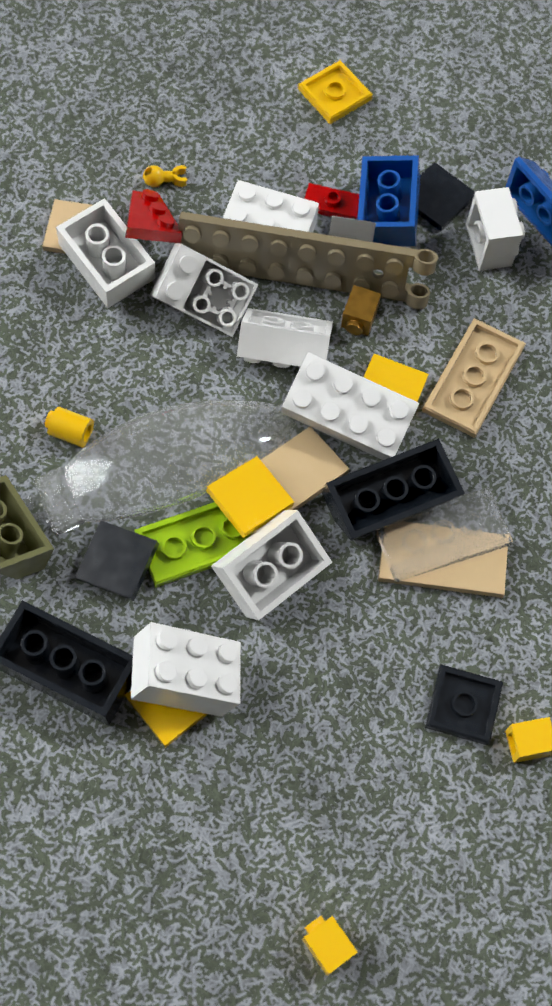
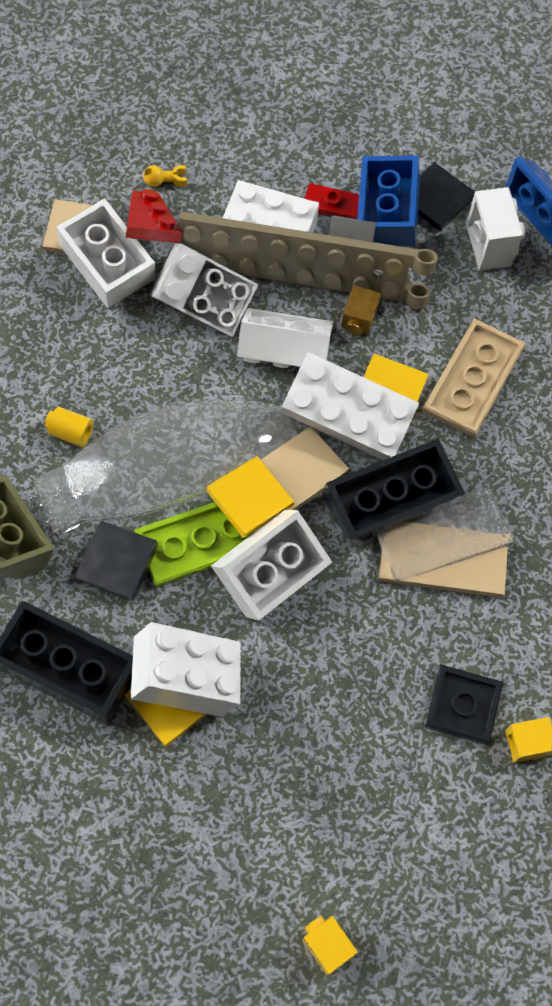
(335, 92): yellow tile -> none

